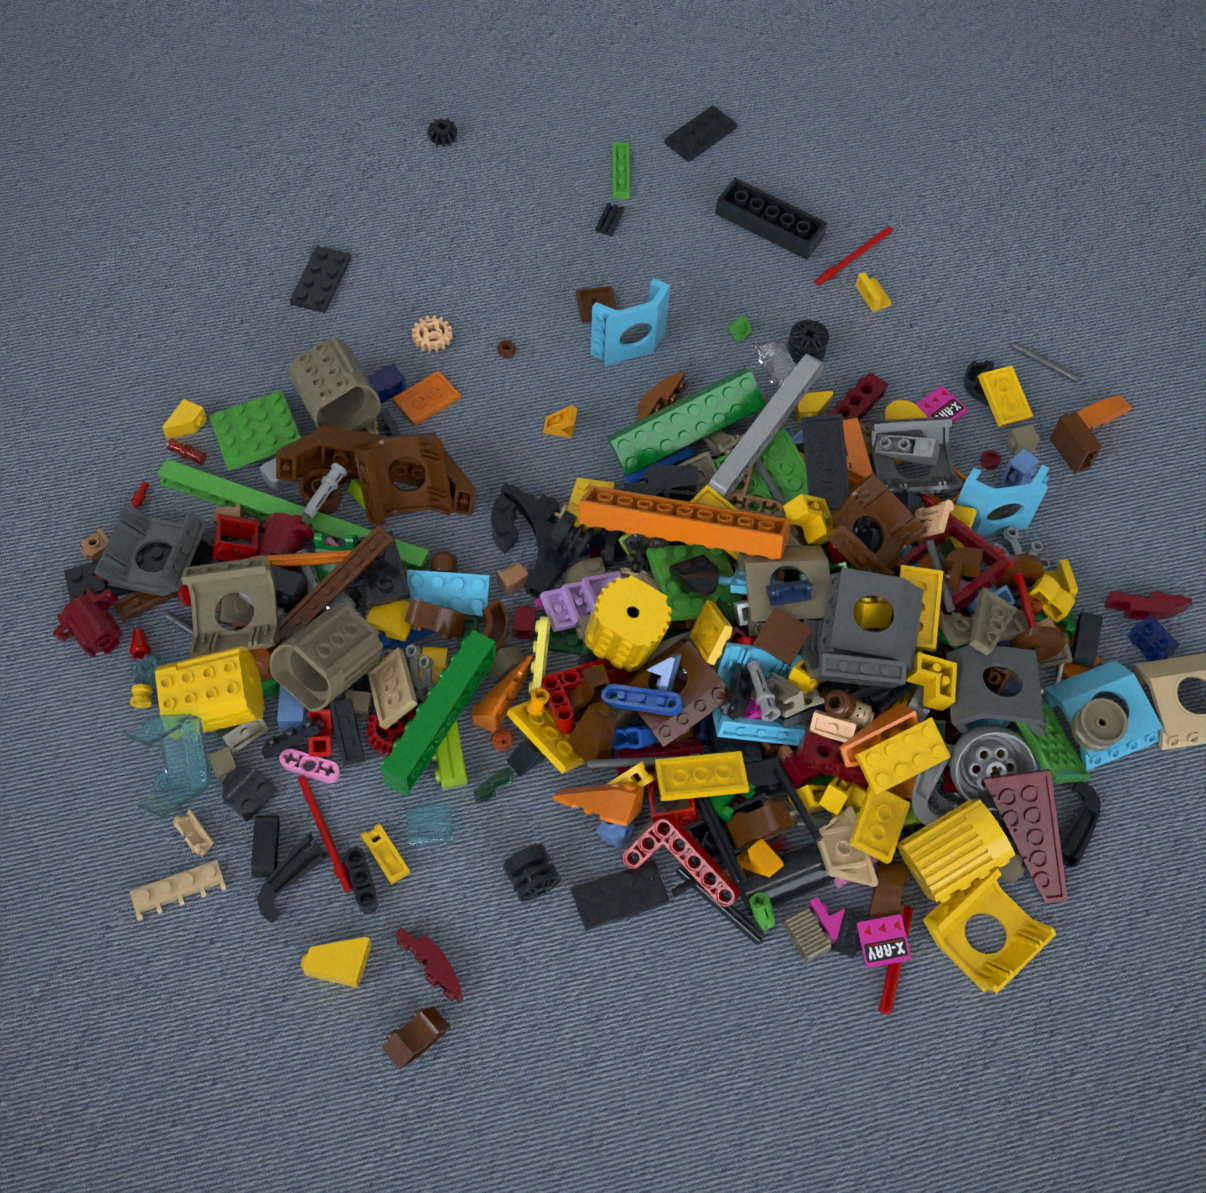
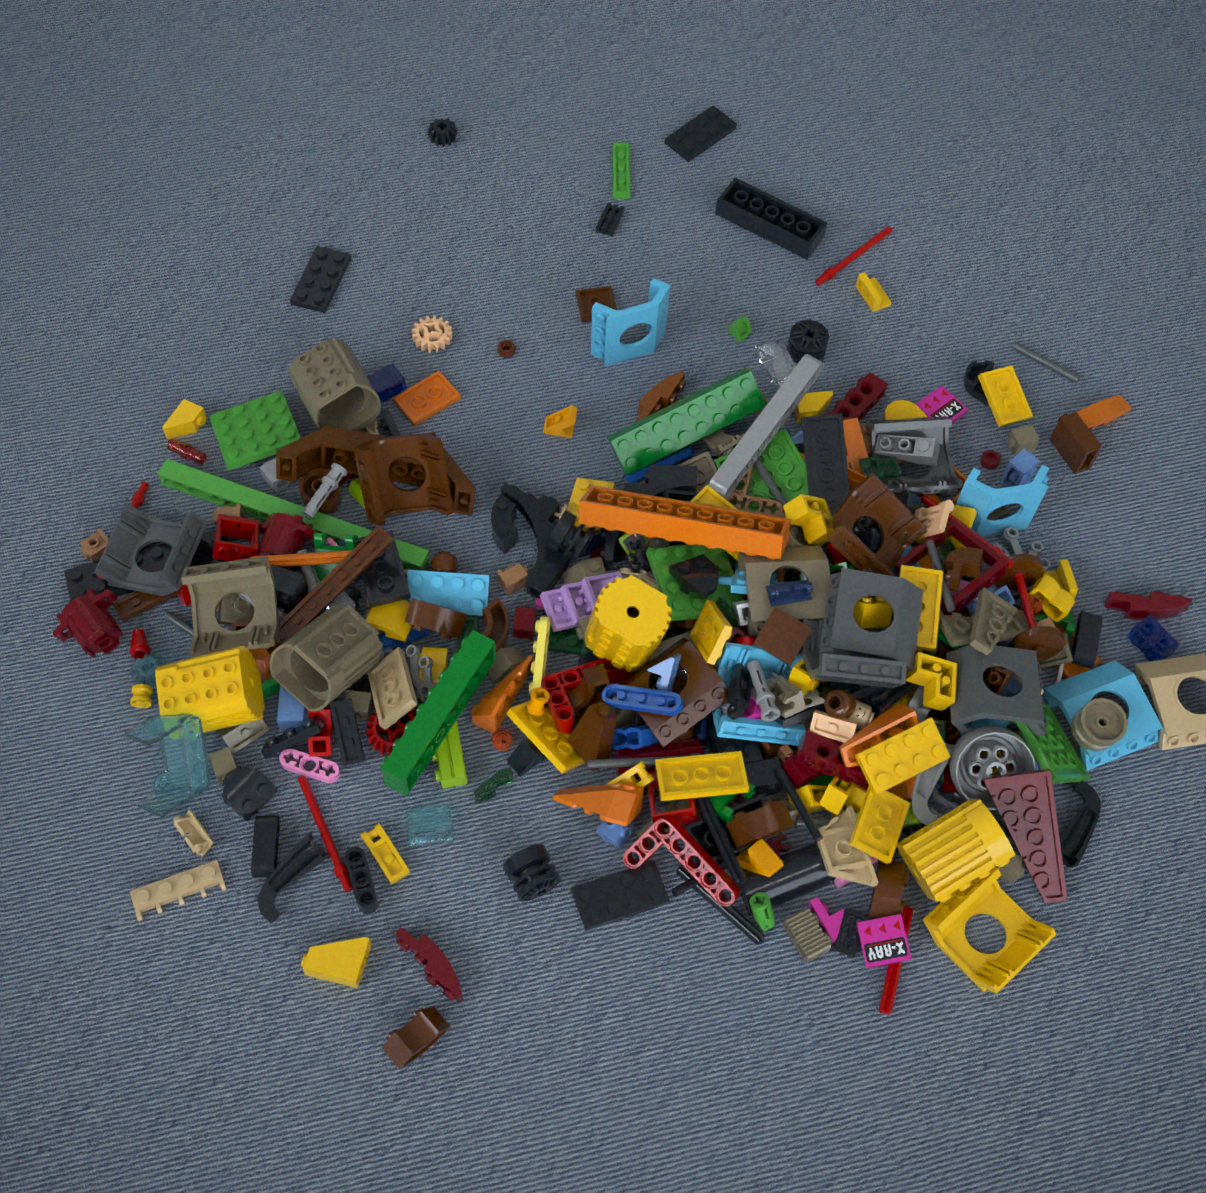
(881, 468): none -> clear green slope

